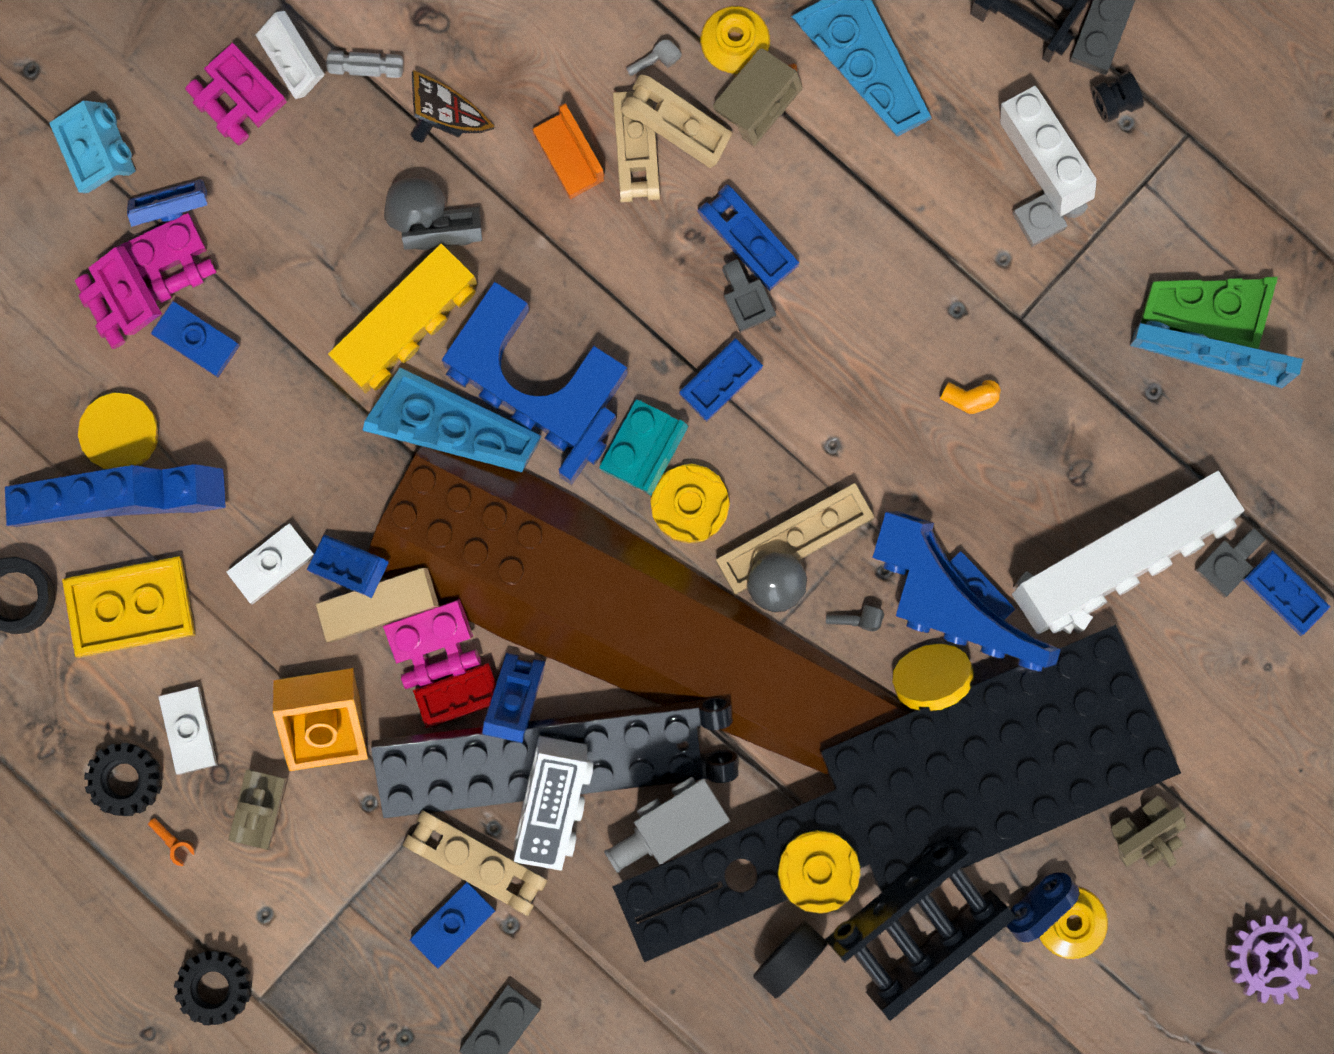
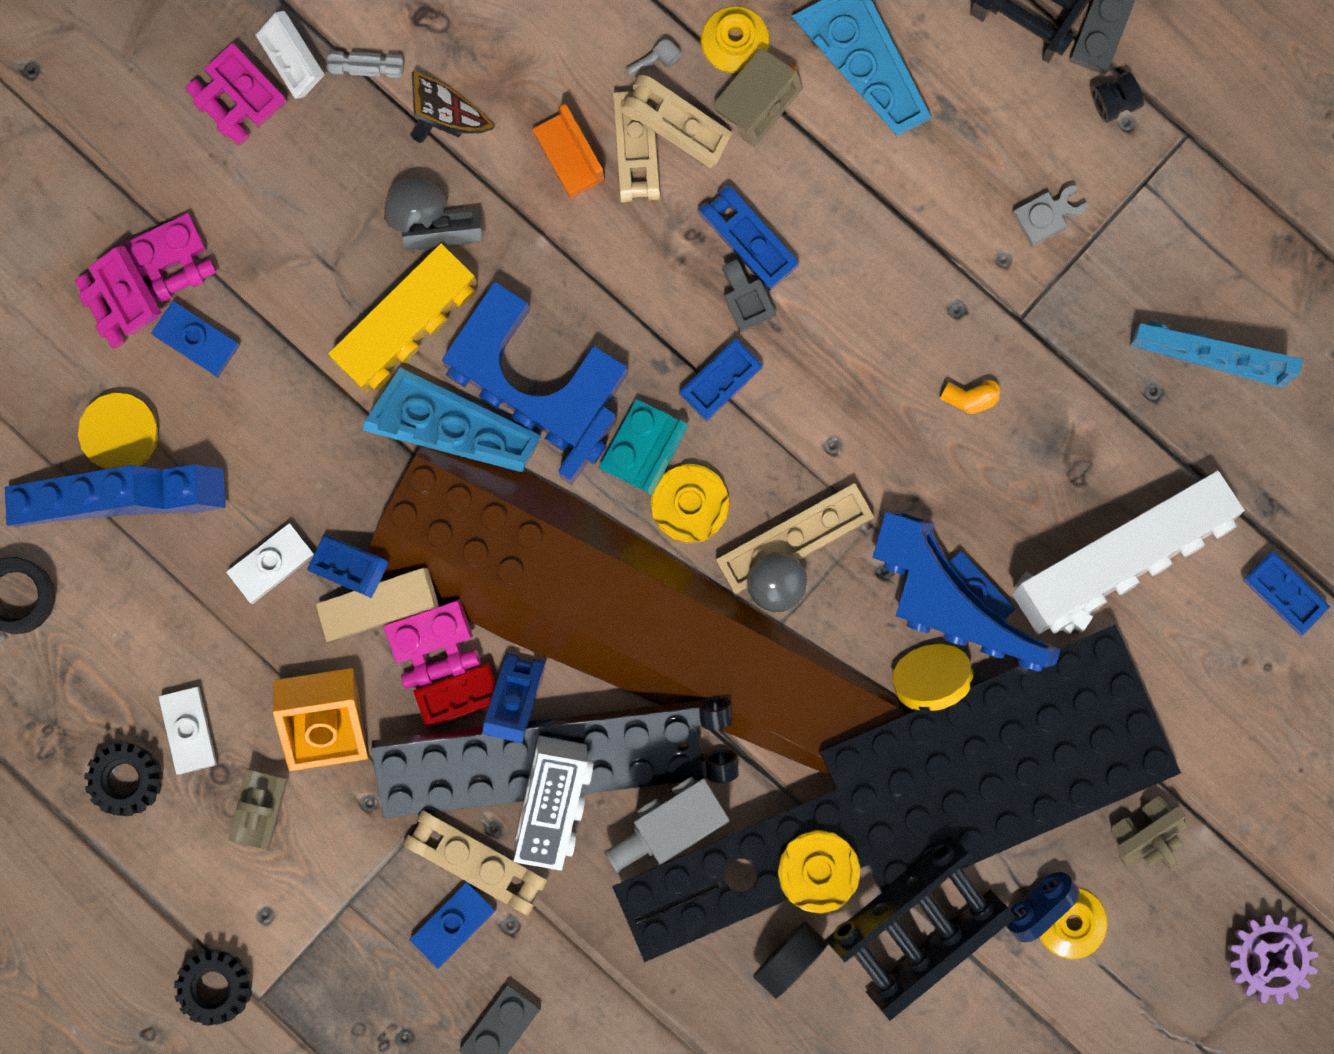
(92, 145): medium azure bracket -> none
(128, 607): yellow tile -> none
(167, 203): blue plate -> none
(171, 841): orange hand -> none
(870, 619): dark grey hand -> none
(1048, 151): white brick -> none
(1220, 310): bright green wing -> none
(1228, 565): dark grey plate -> none

